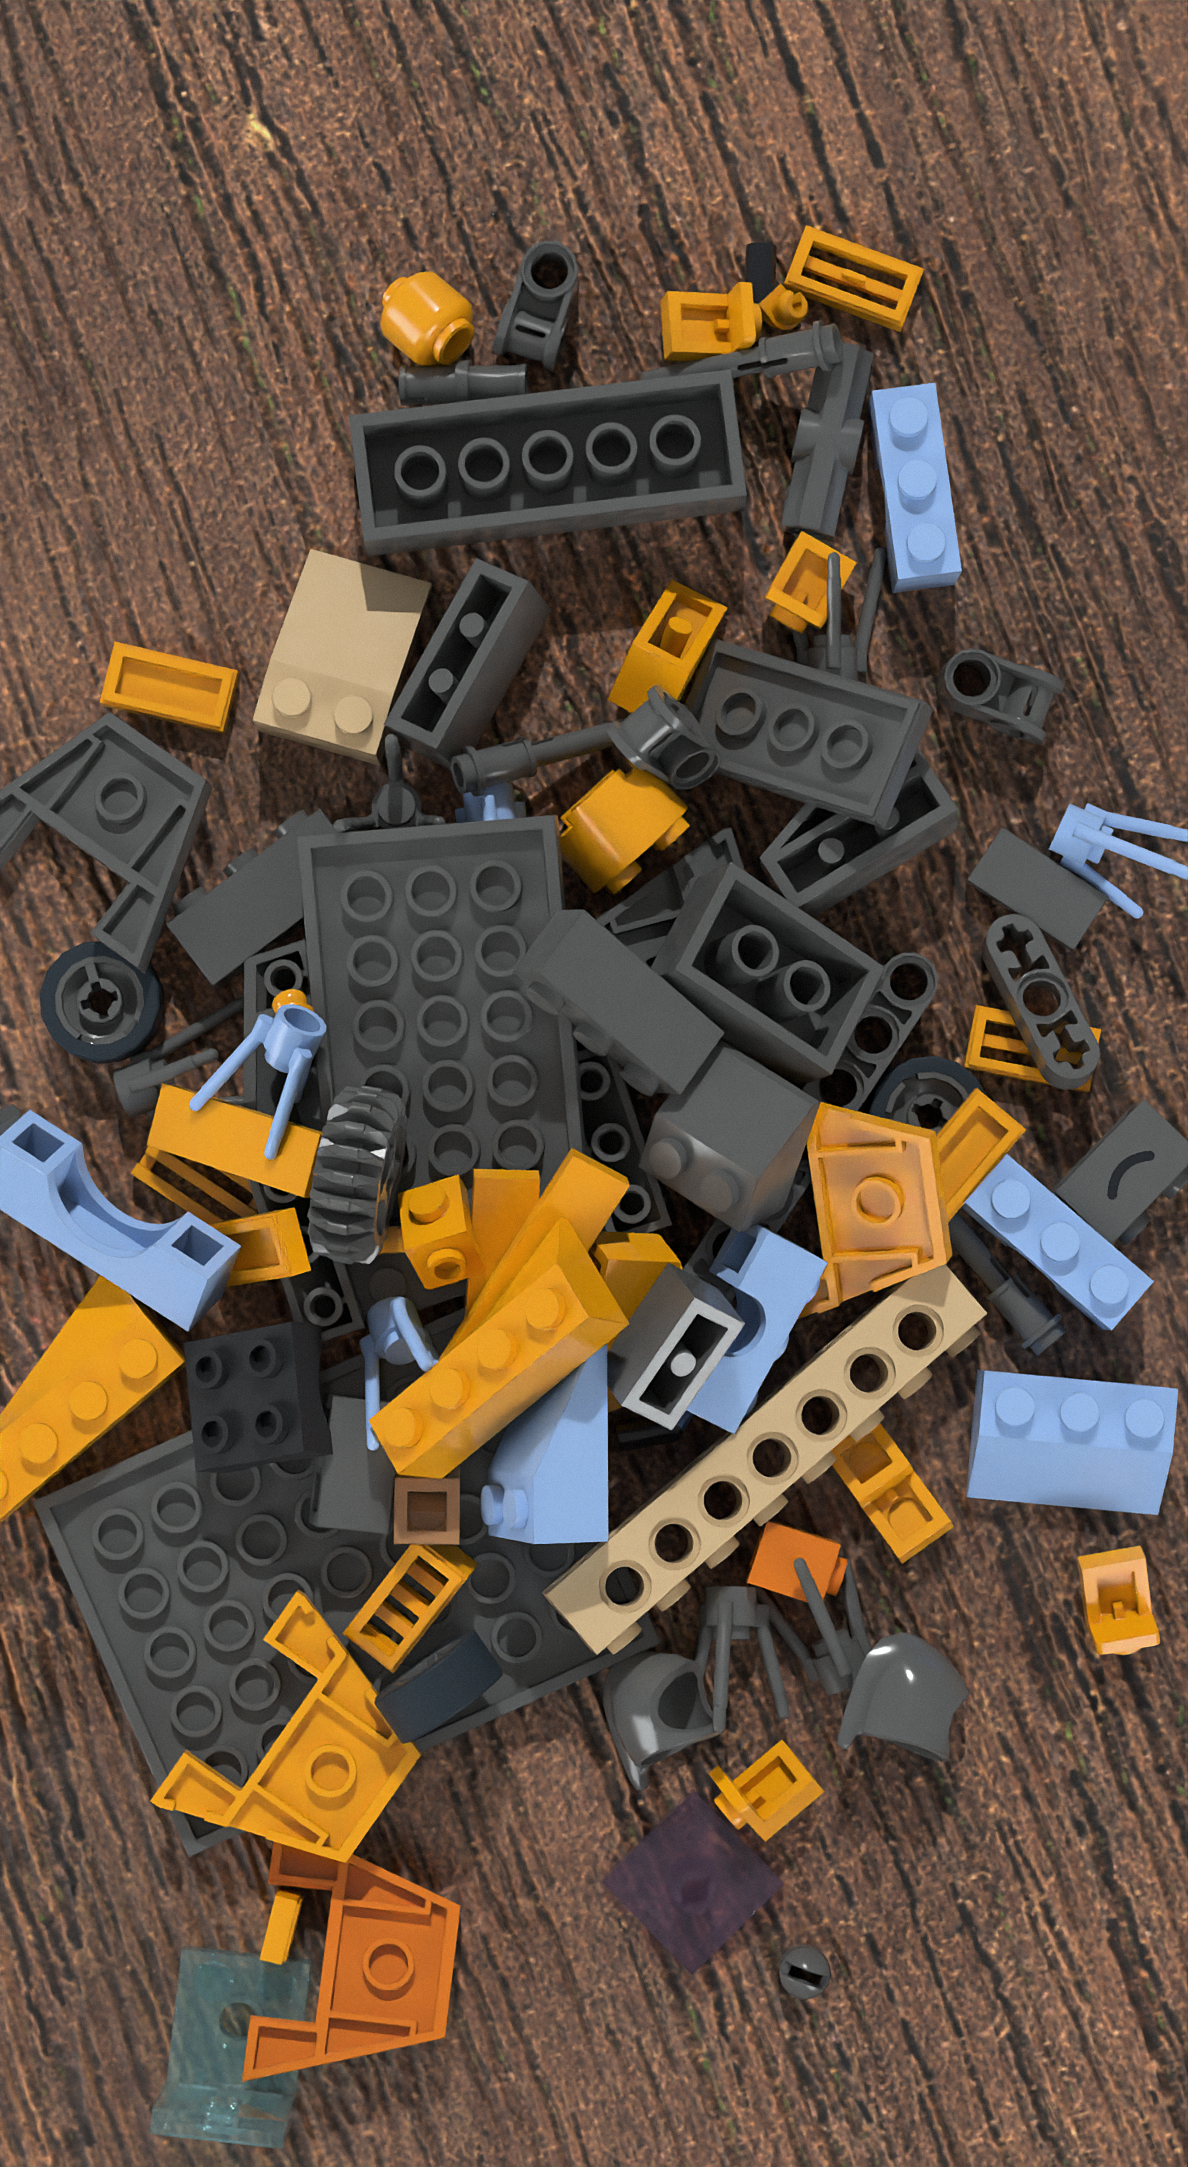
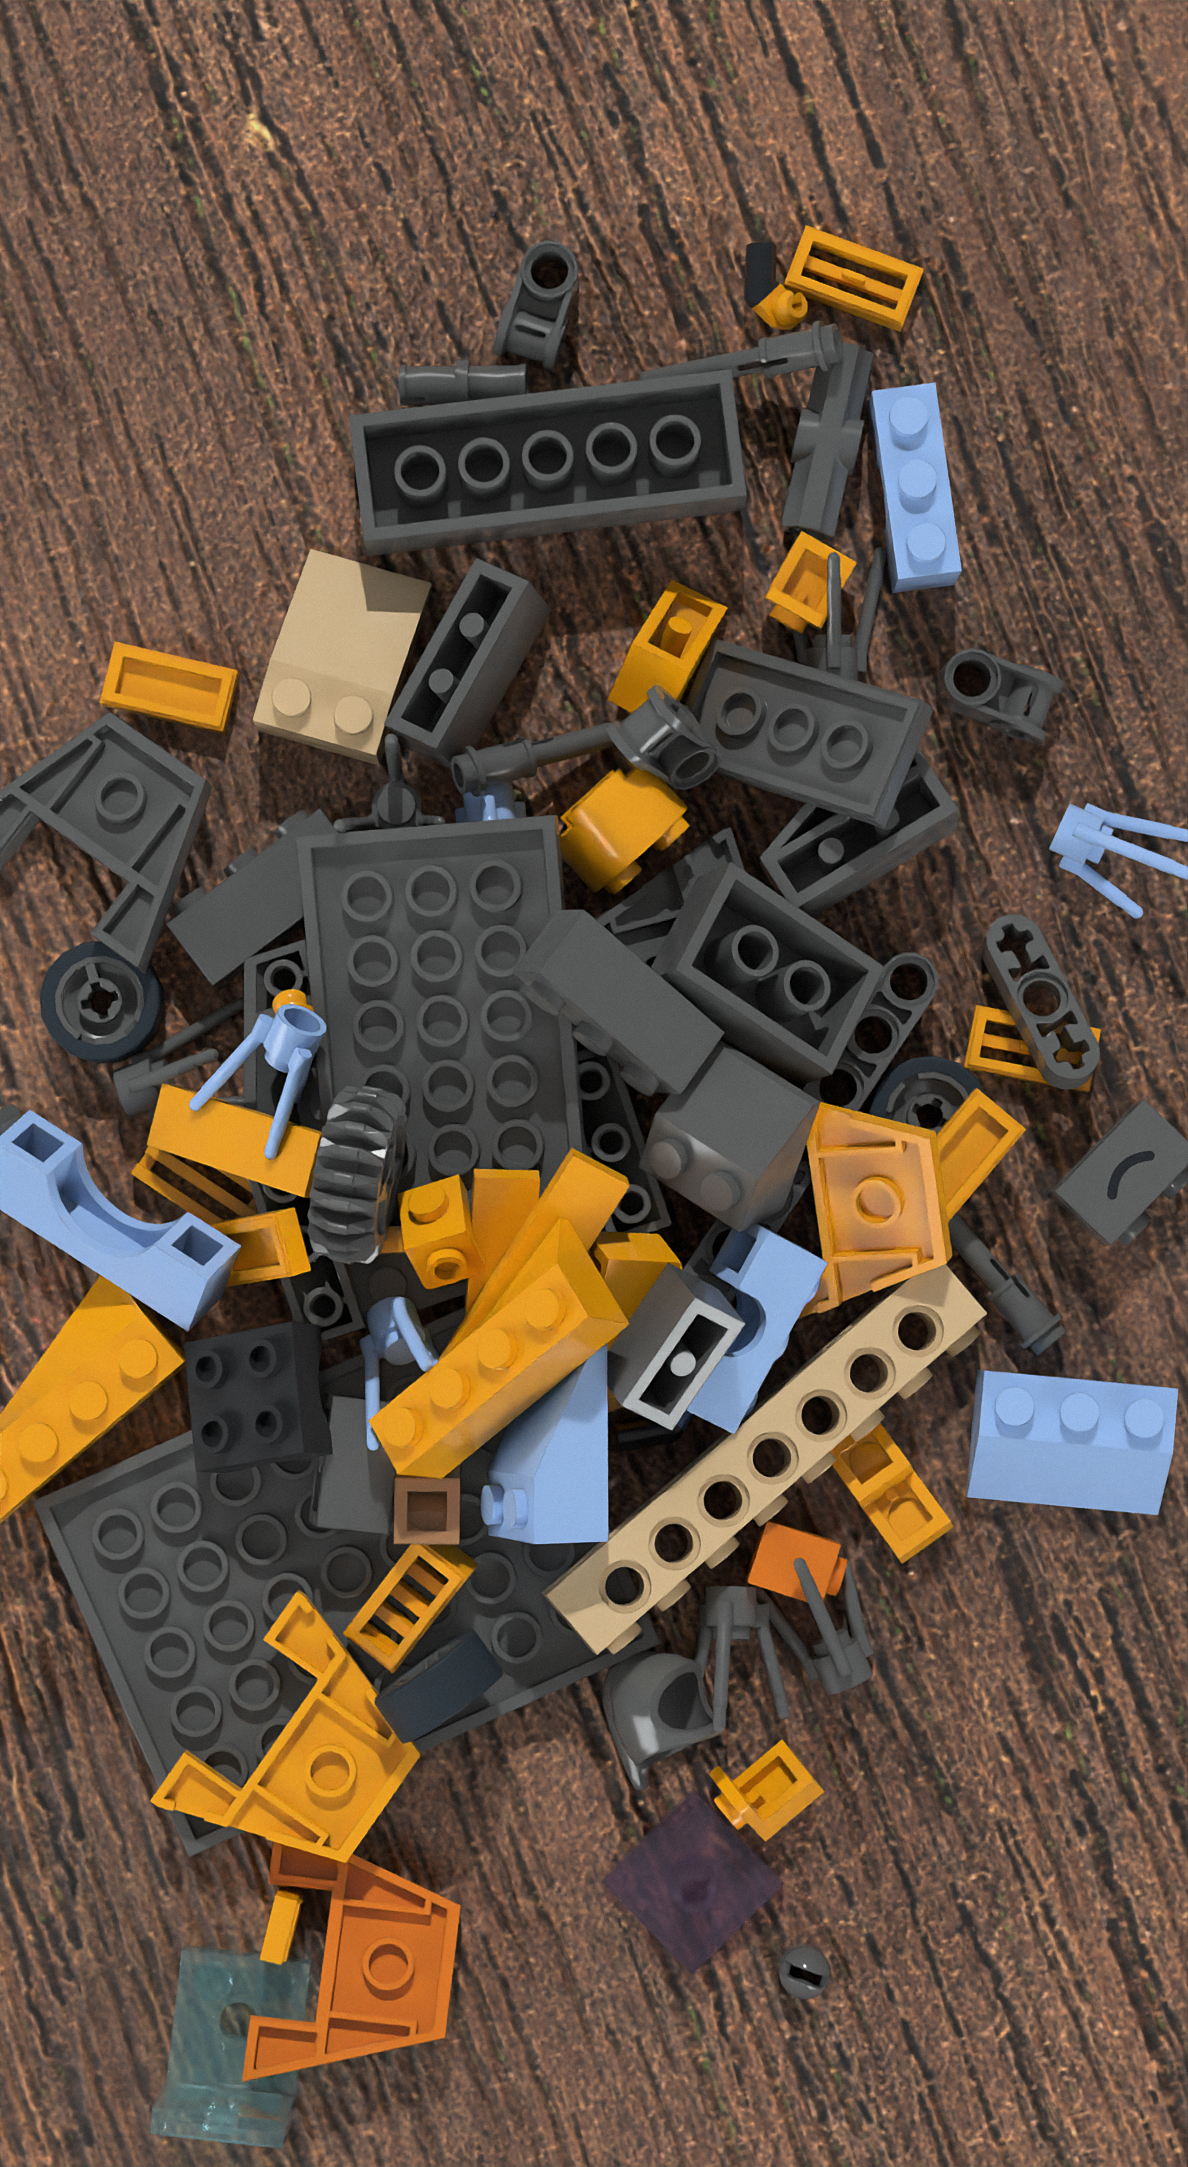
(427, 319): light orange head -> none
(709, 323): light orange bracket -> none
(904, 1697): dark grey piece -> none
(1037, 888): dark grey tile -> none
(1057, 1243): light blue arch -> none
(1117, 1601): light orange bracket -> none

